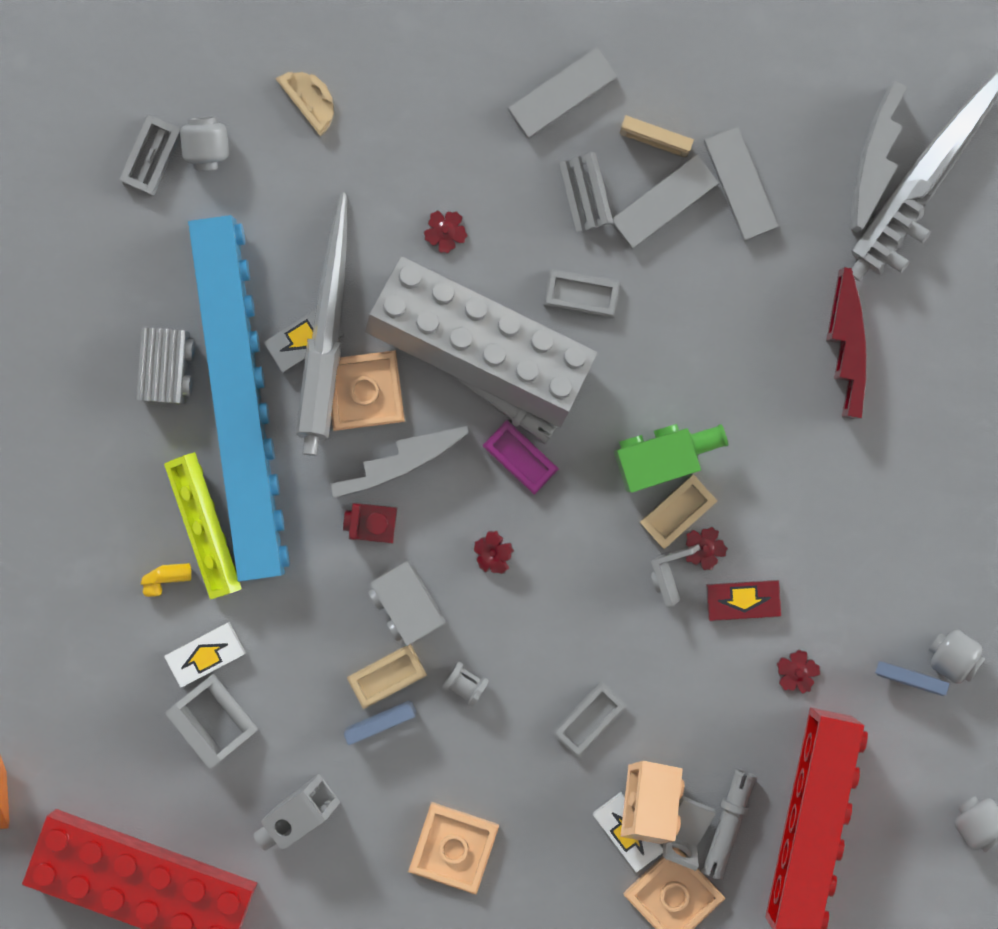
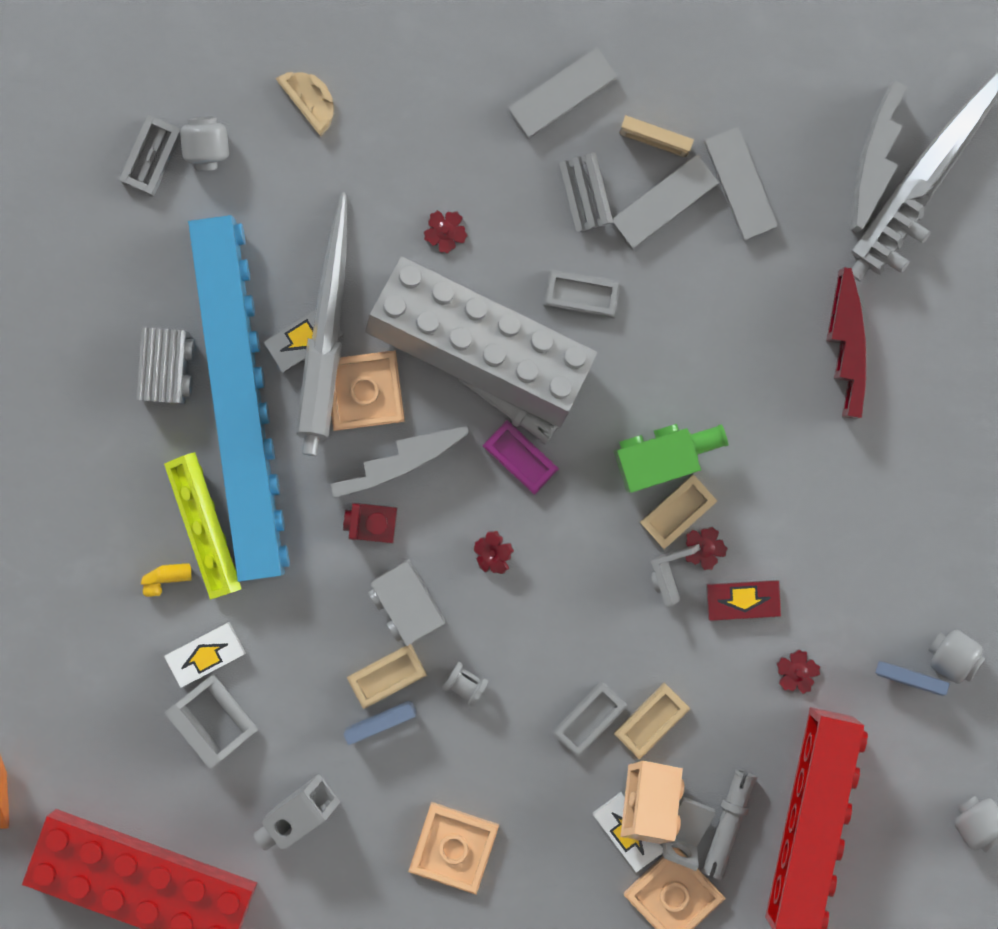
(651, 720): none -> tan tile

